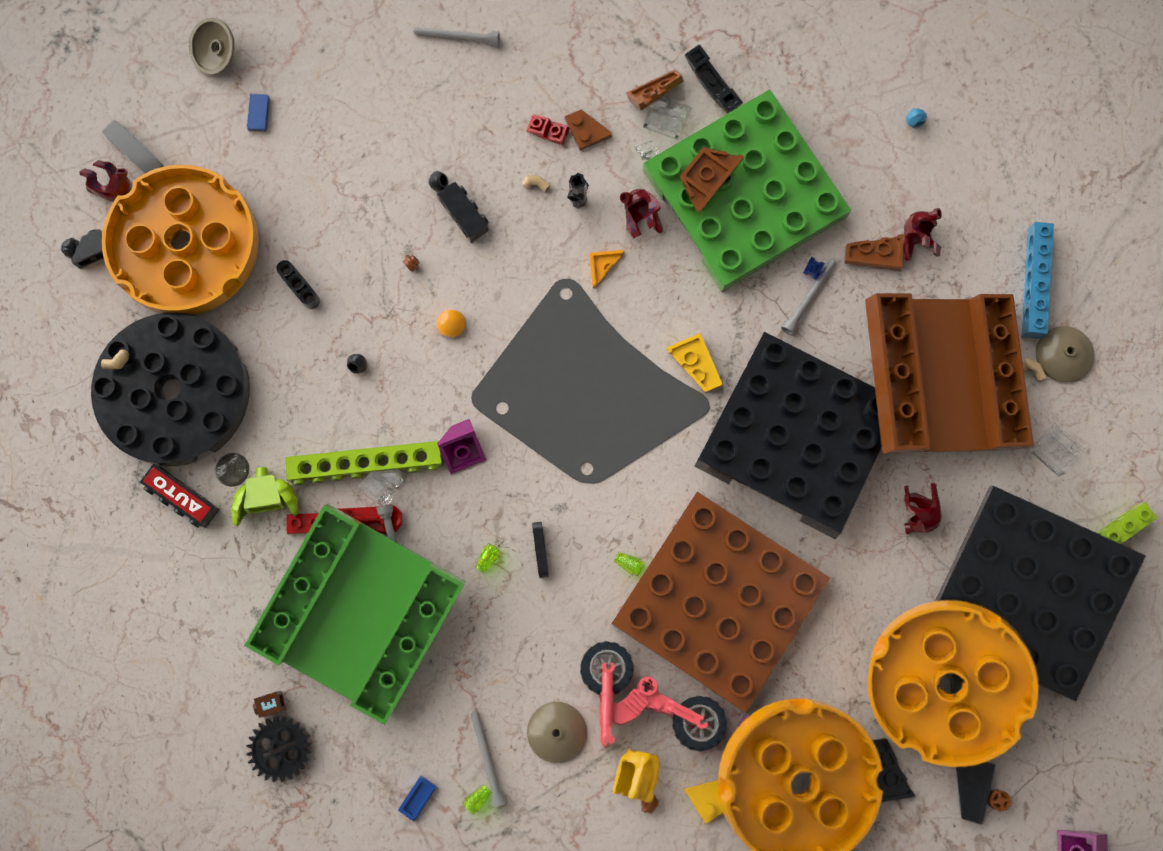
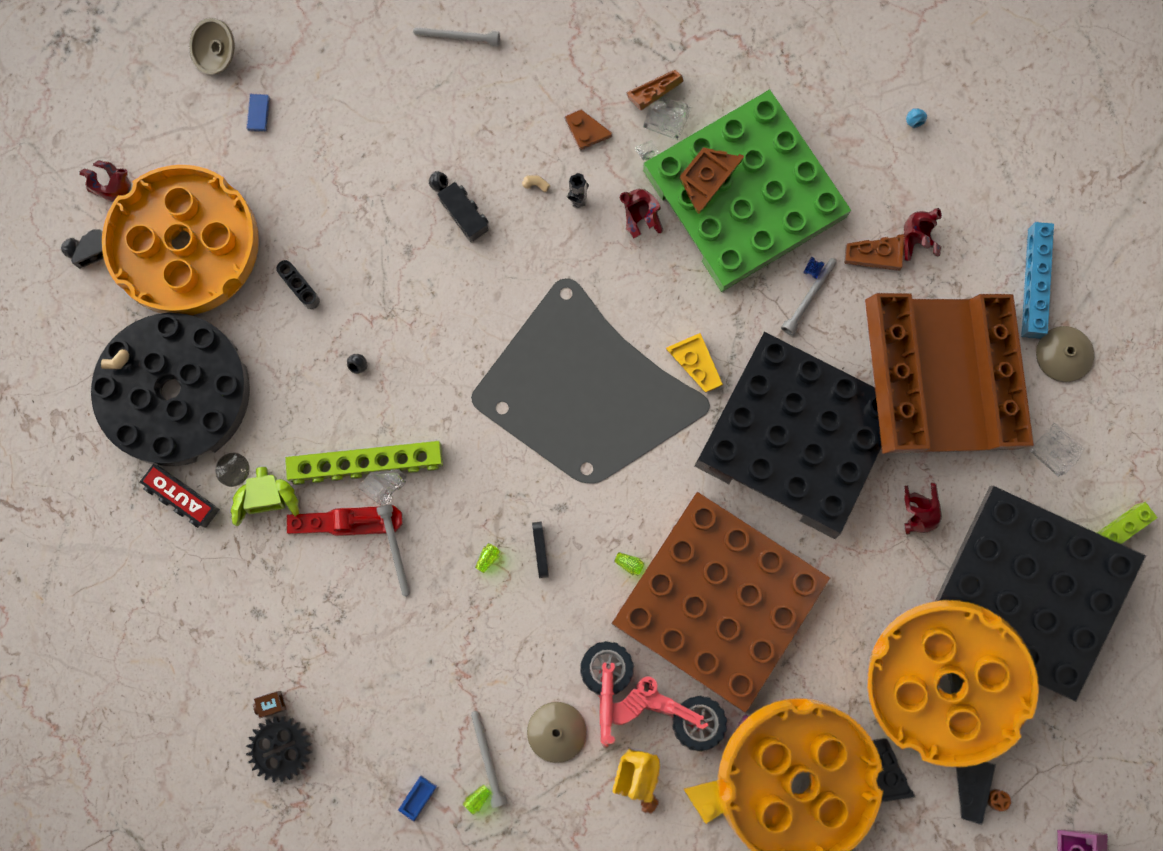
(131, 147): slope -> none
(355, 612): bright green plate -> none
(411, 263): dark orange plate -> none
(451, 323): light orange hair -> none
(461, 447): magenta slope -> none
(548, 130): red slope -> none
(602, 263): light orange tile -> none
(711, 80): black slope -> none
(1035, 367): tan arm -> none

